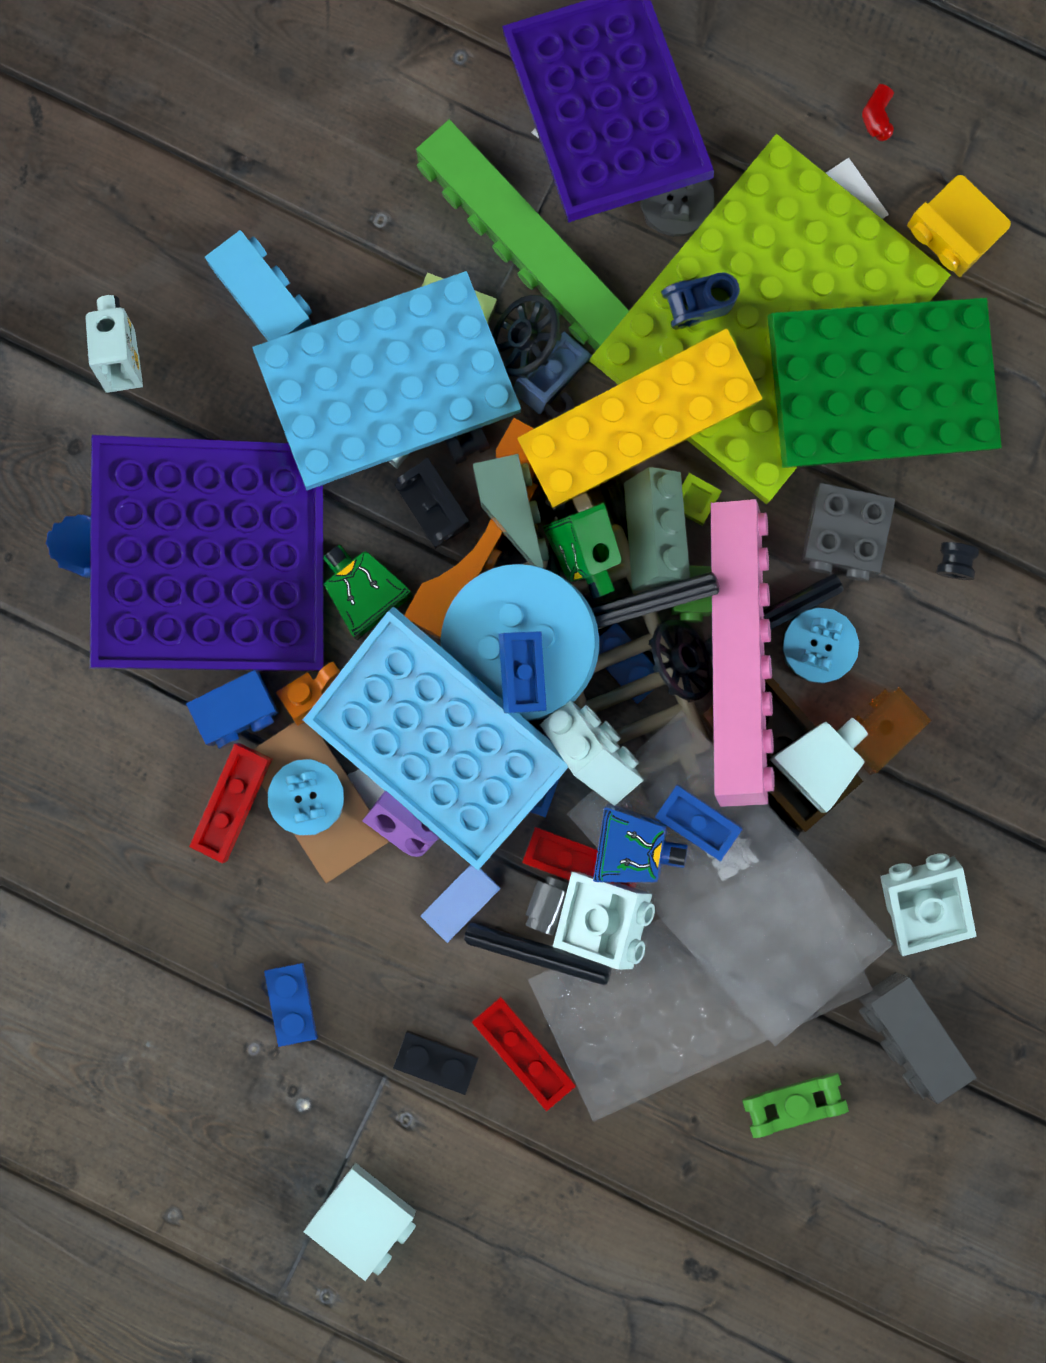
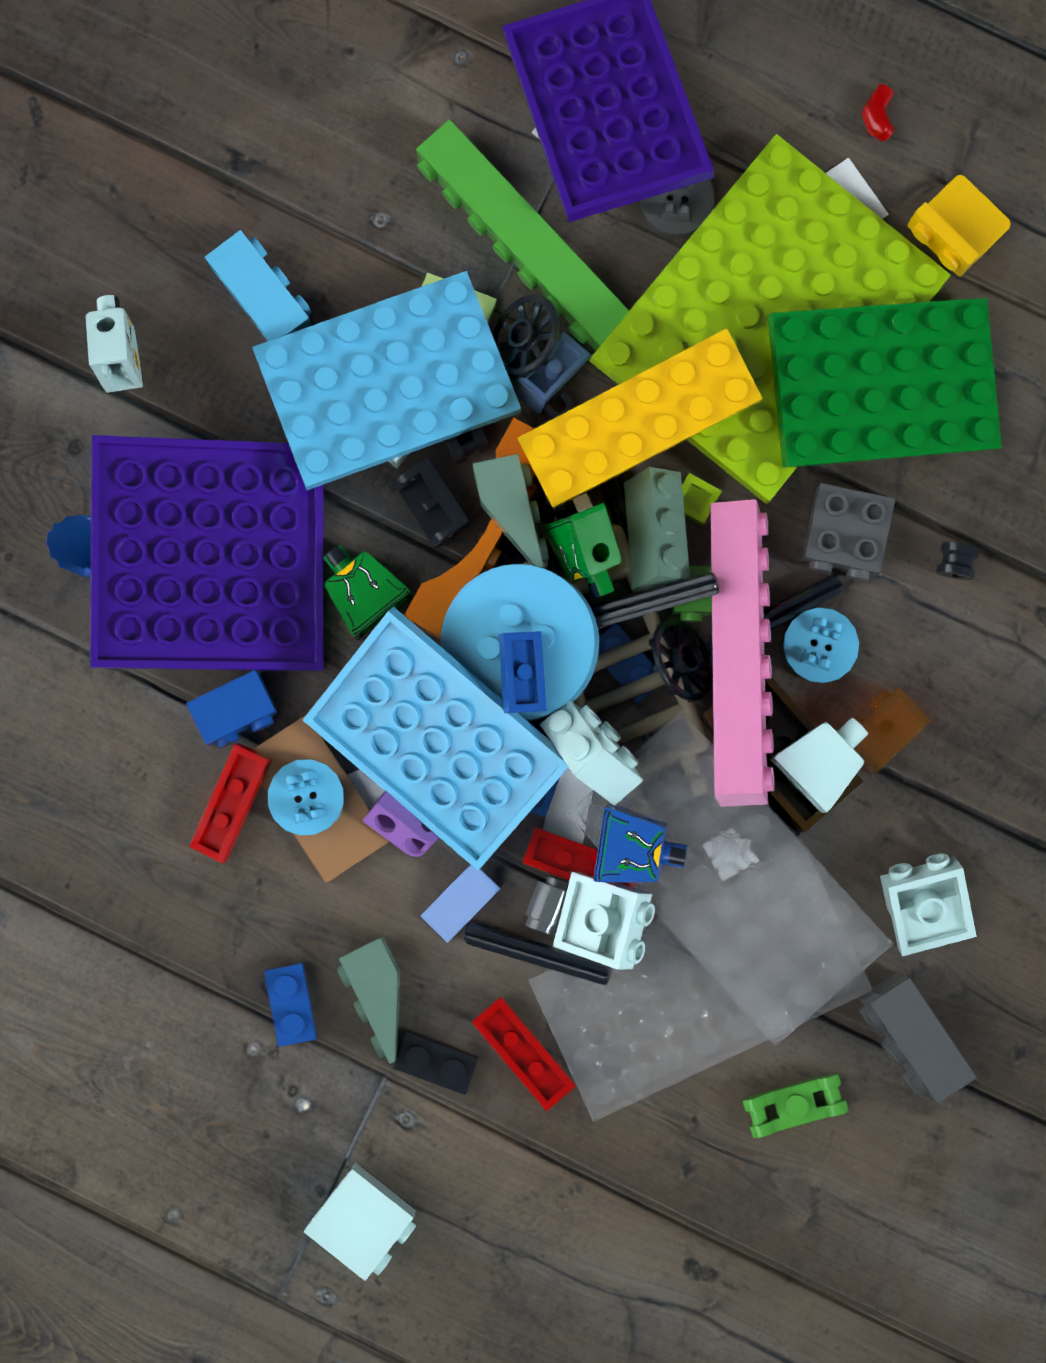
(304, 692): orange plate -> none
(376, 984): none -> sand green slope
(566, 796): none -> white sticker
(693, 302): dark blue piece -> none
(699, 822): blue plate -> none

